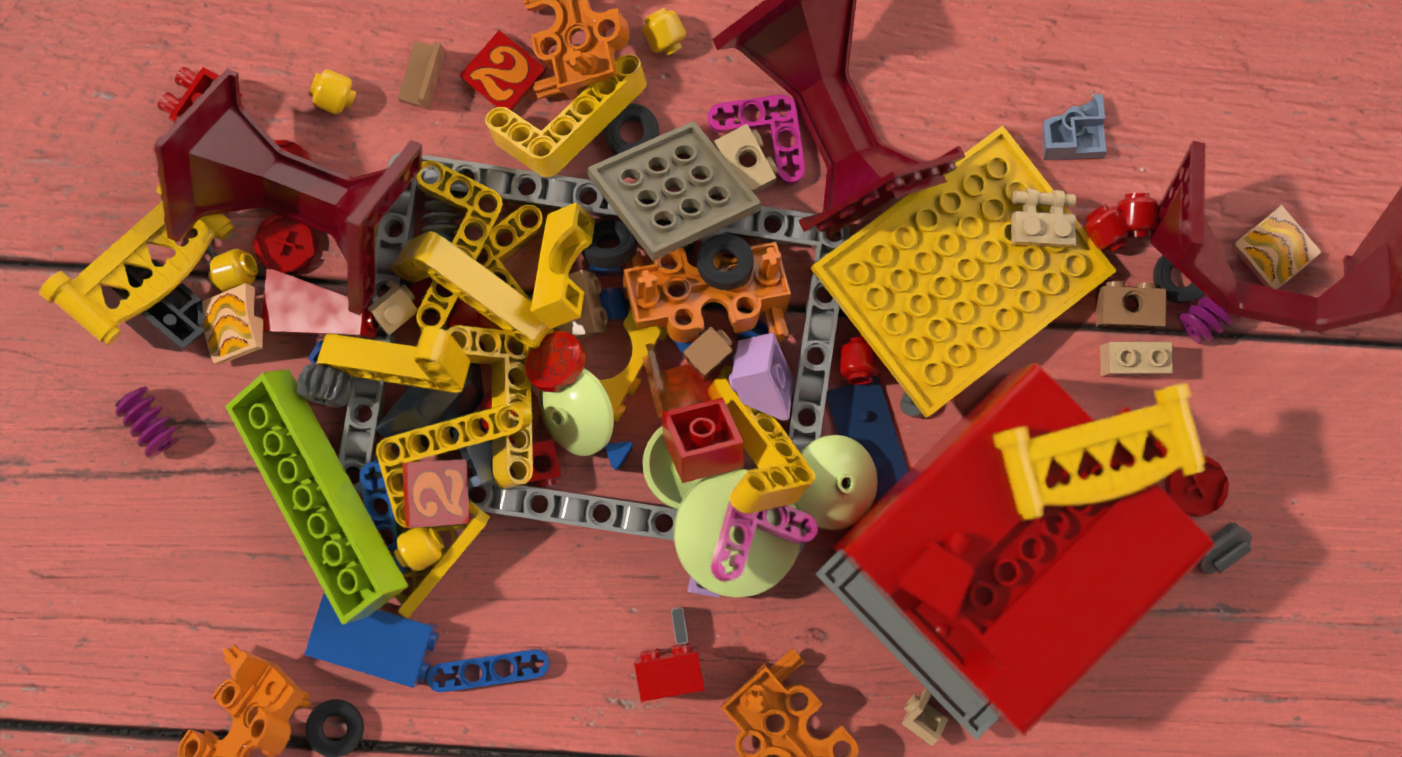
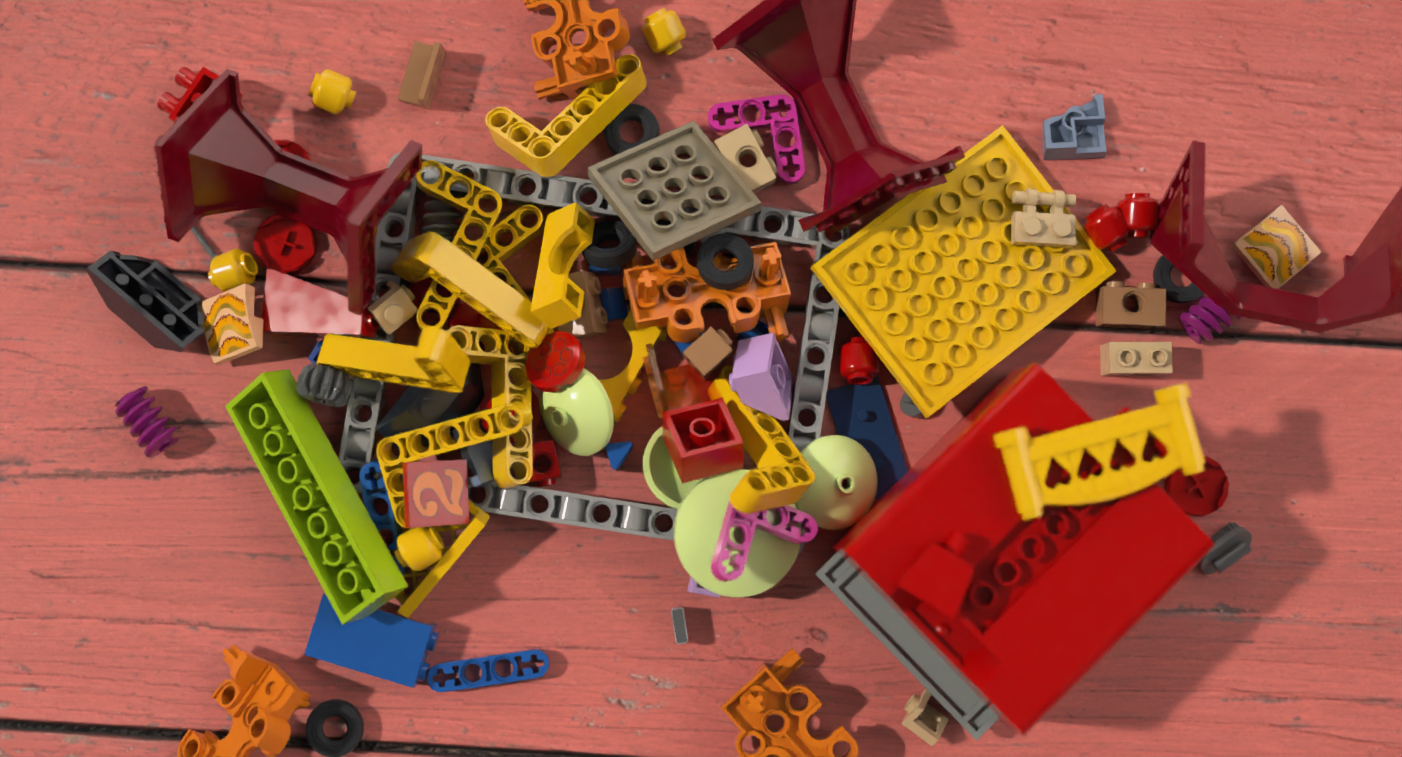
(83, 295): yellow piece -> none
(502, 72): tile -> none
(669, 672): red brick -> none

